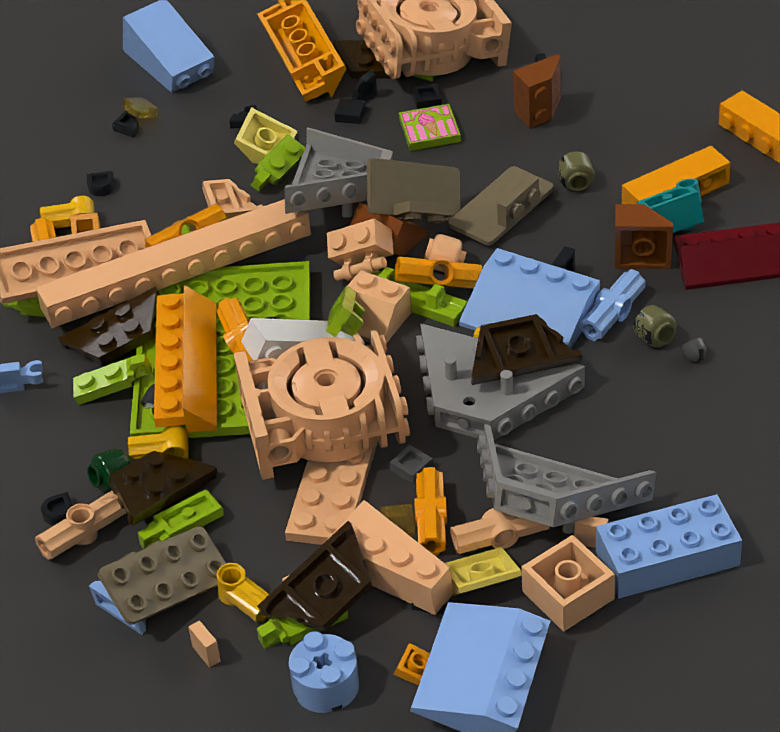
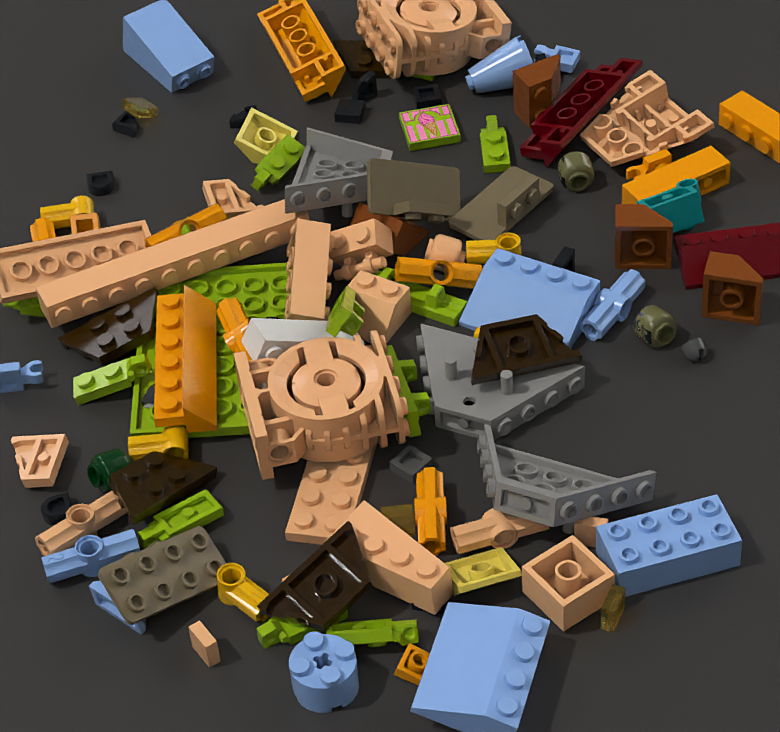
(39, 458): none -> light nougat wing
(89, 555): none -> light blue piece
(308, 271): none -> light nougat wedge
(377, 632): none -> lime hinge
(417, 403): none -> lime hinge
(481, 250): none -> yellow piece
(494, 147): none -> lime hinge
(497, 69): none -> light blue cone
(569, 56): none -> light blue plate
(576, 108): none -> dark red slope
(612, 608): none -> clear yellow tile
(643, 123): none -> light nougat wedge
(650, 163): none -> light orange plate
(731, 290): none -> dark orange slope

